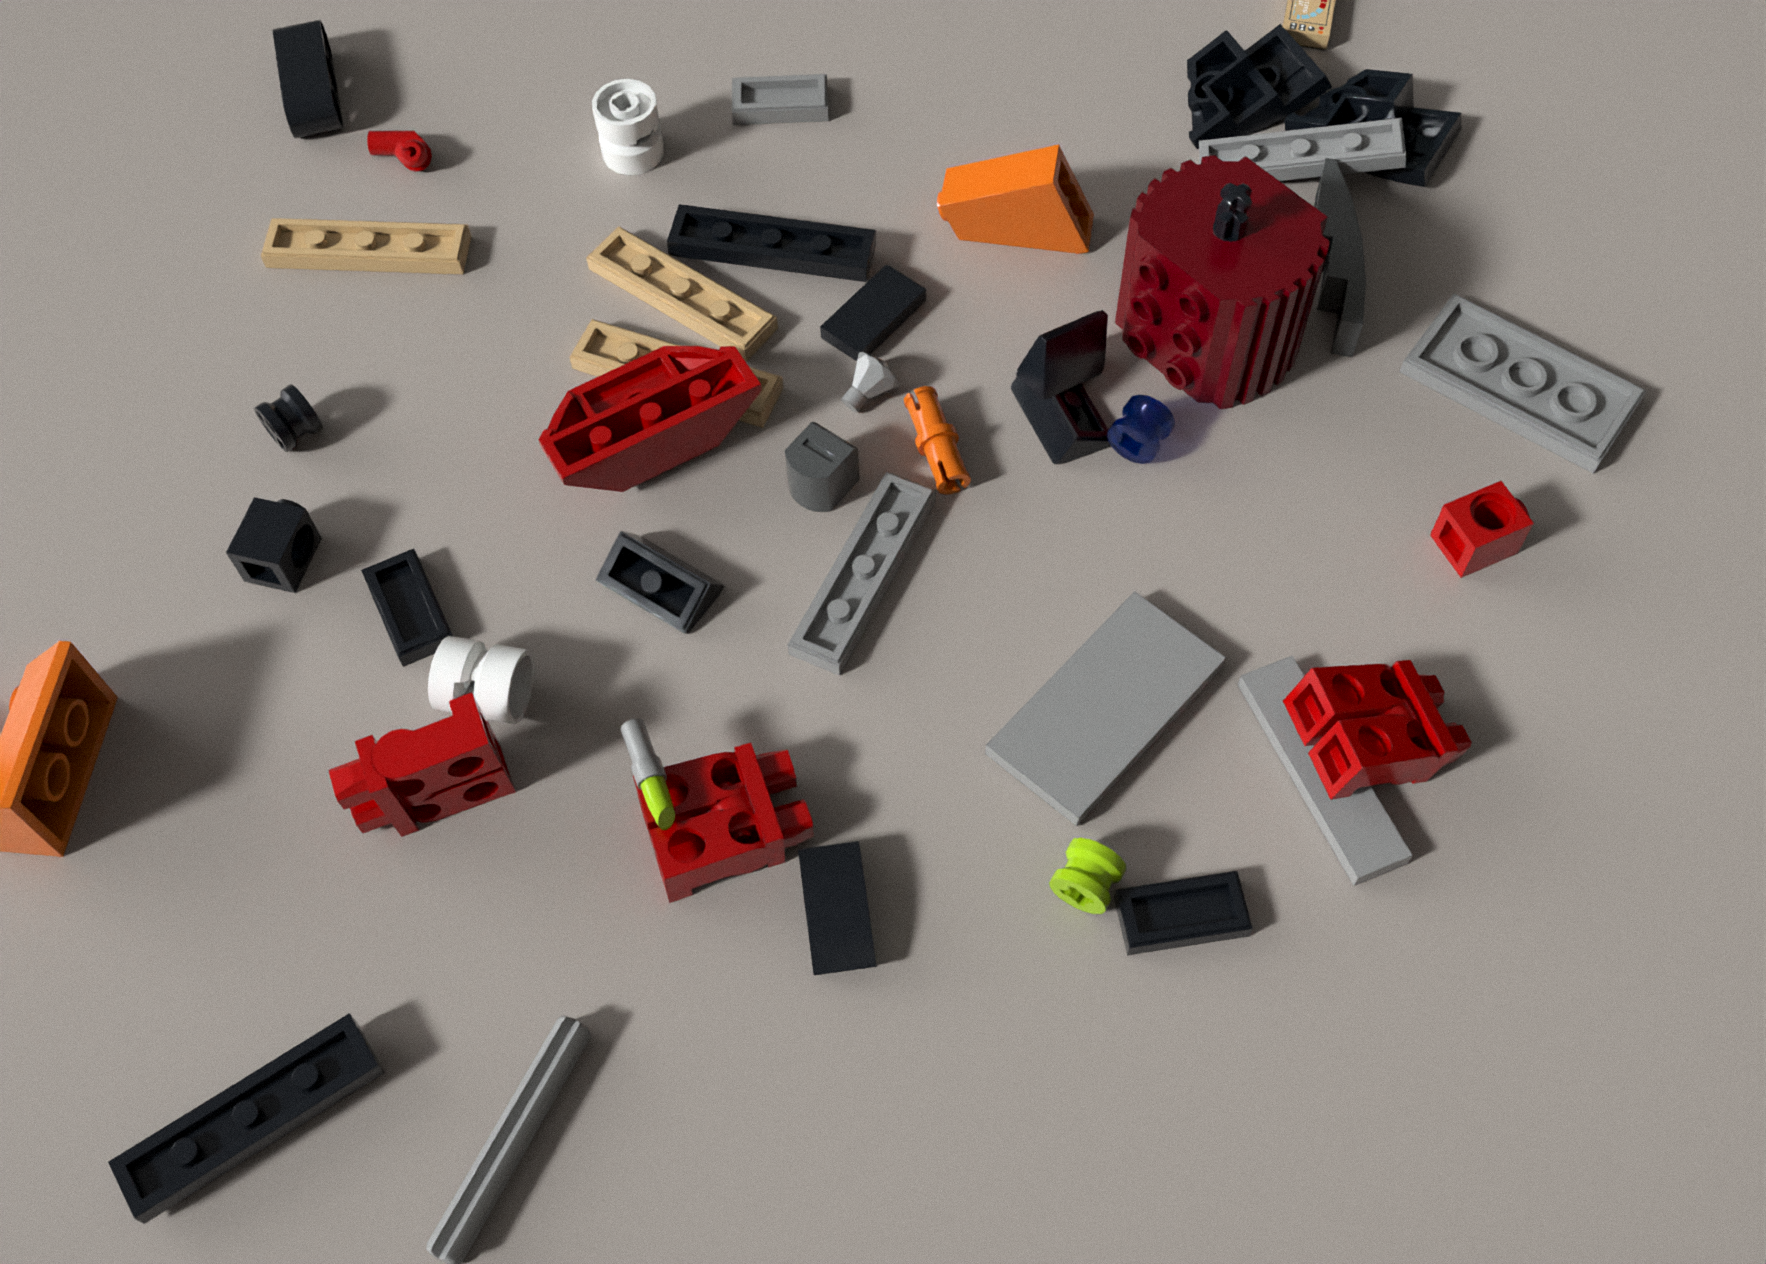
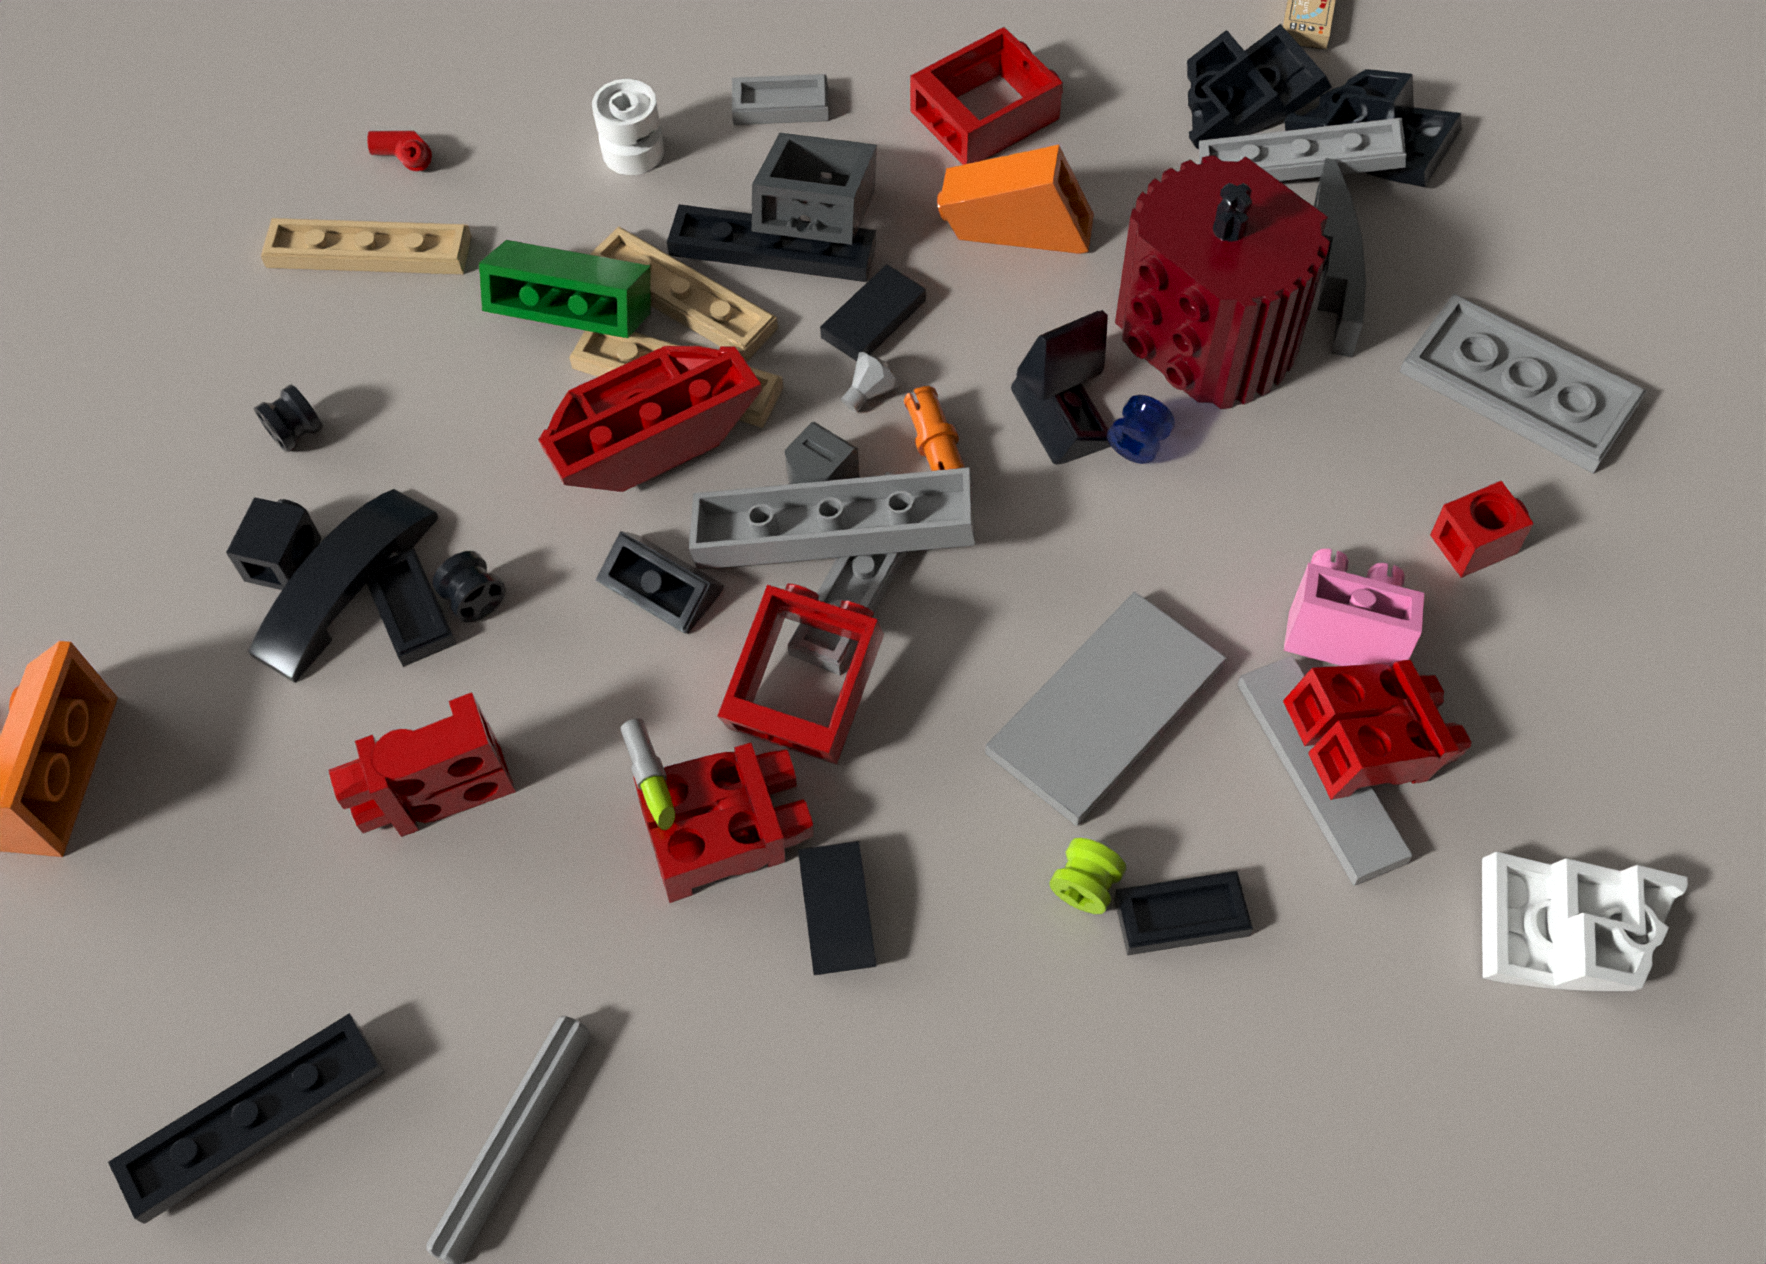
(307, 79): black beam -> none
(332, 576): none -> black slope
(469, 586): none -> black wheel
(497, 677): white wheel -> none
(565, 288): none -> green brick
(782, 729): none -> red window
(793, 186): none -> dark grey window
(833, 519): none -> light grey piece
(999, 53): none -> red window
(1352, 616): none -> bright pink brick
(1572, 922): none -> white slope

